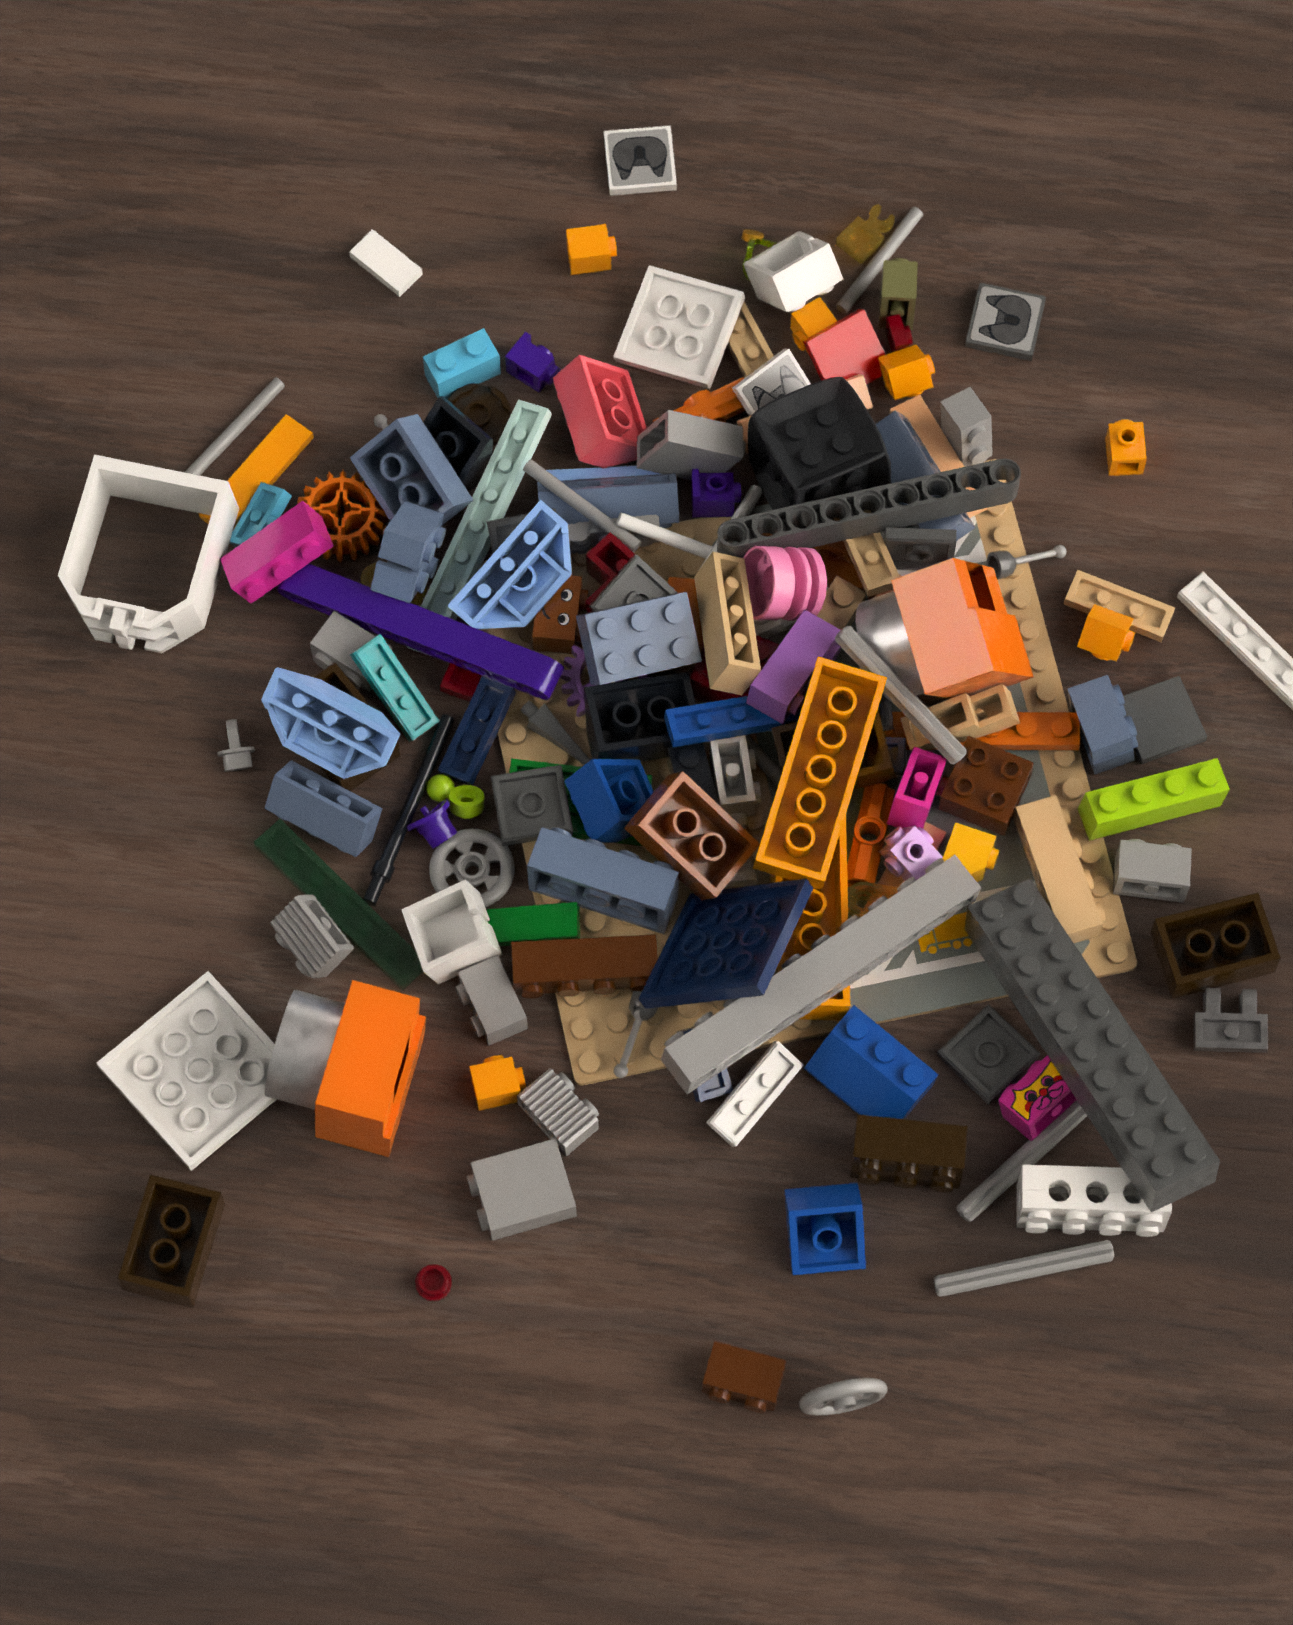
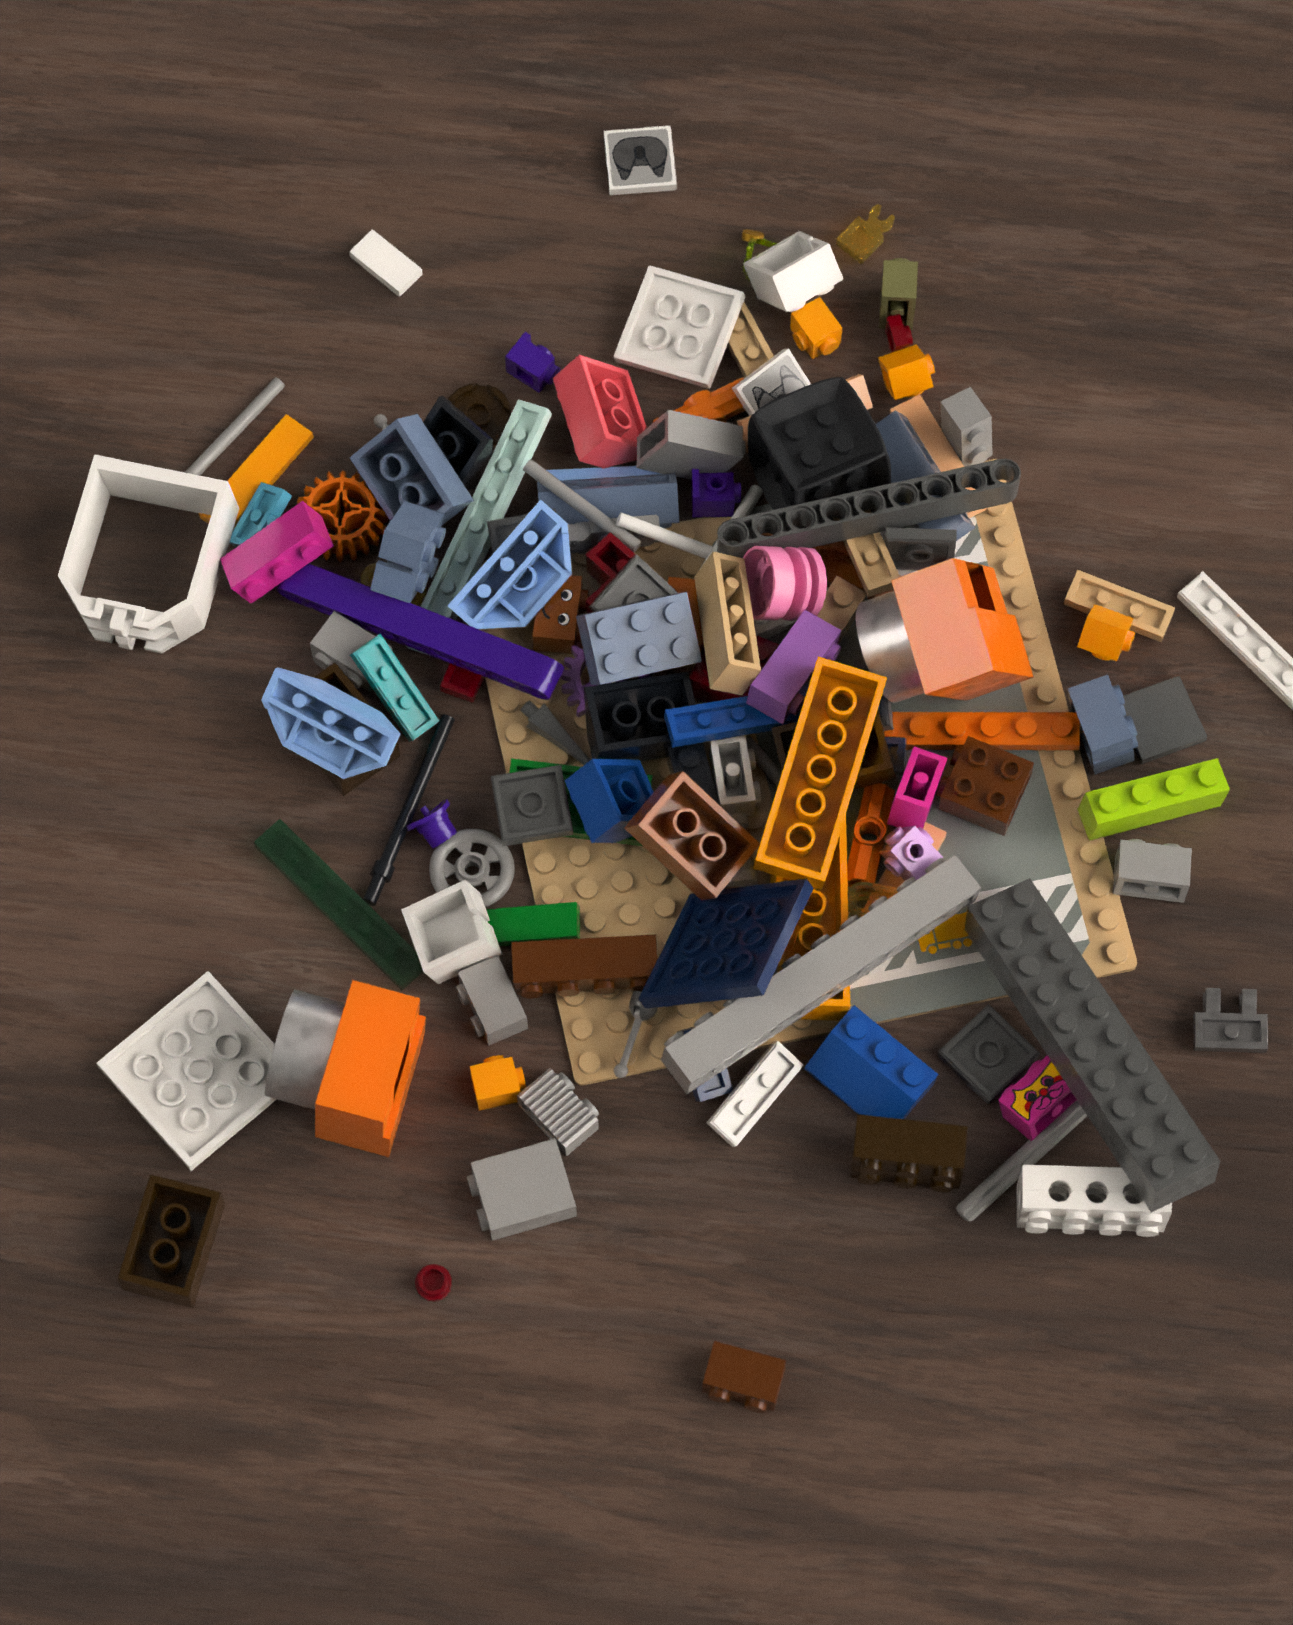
(236, 757): light grey piece -> none
(311, 936): light grey brick -> none
(323, 808): sand blue brick -> none
(462, 363): medium azure brick -> none
(464, 800): lime plate -> none
(477, 731): dark blue plate -> none
(590, 249): light orange brick -> none
(603, 879): sand blue brick -> none
(825, 1228): blue slope -> none
(843, 1396): light grey plate -> none
(846, 349): tile -> none
(876, 263): light grey bar -> none
(901, 695): light grey axle -> none
(968, 716): tan slope -> none
(973, 849): yellow slope -> none
(1005, 321): tile -> none
(1005, 564): hinge -> none
(1023, 1268): light grey axle -> none
(1057, 867): tan brick -> none
(1125, 448): light orange brick -> none
(1215, 945): dark brown brick -> none

